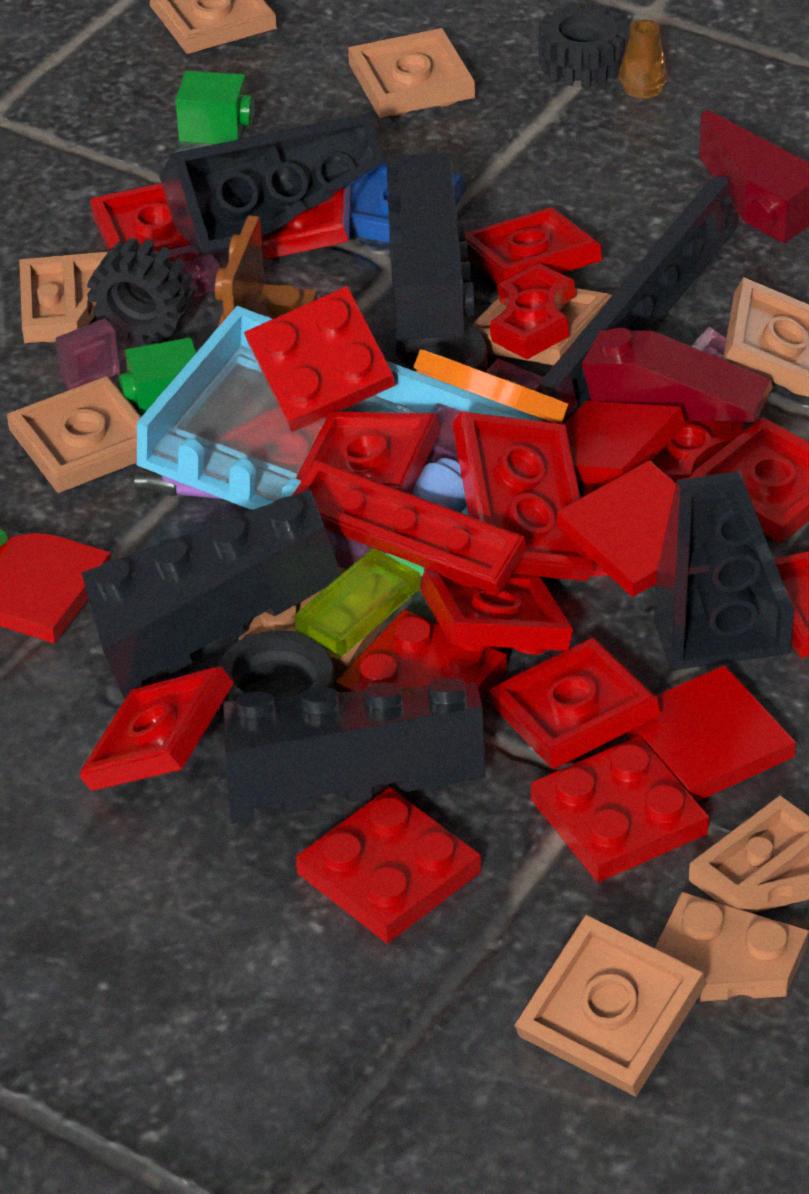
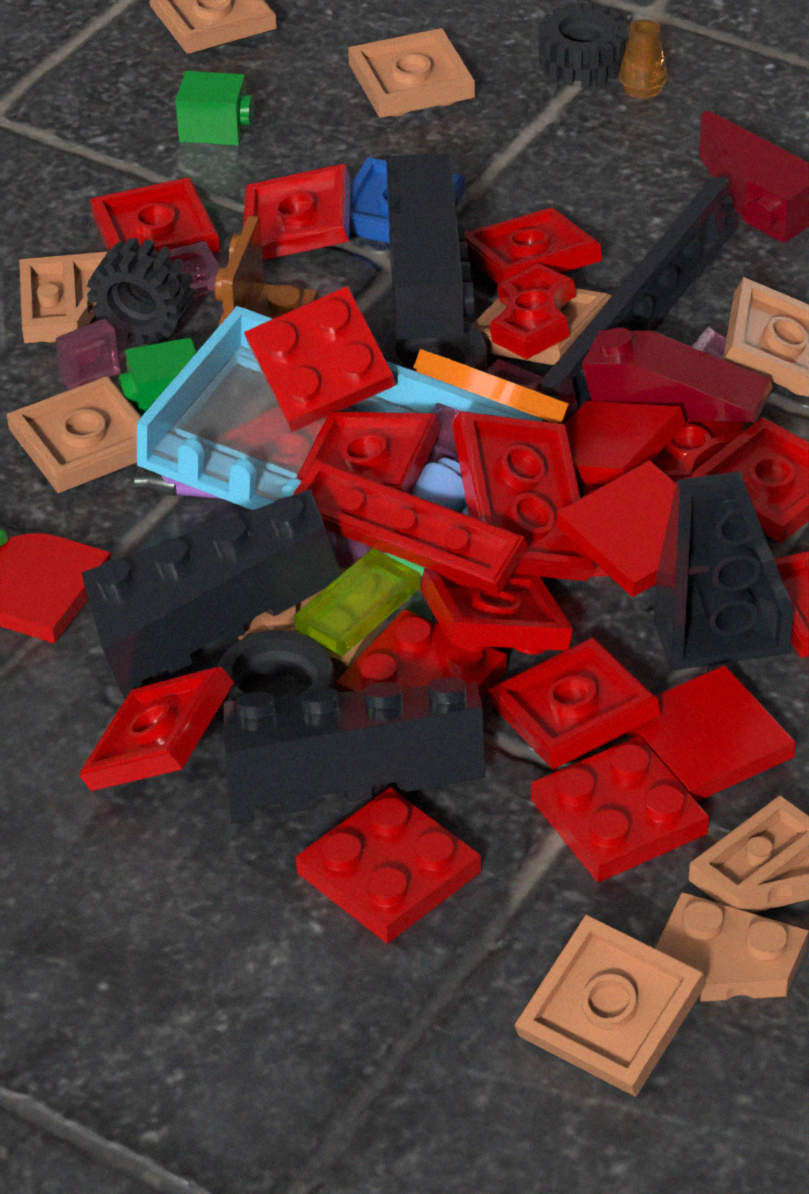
(265, 177): black wedge -> none

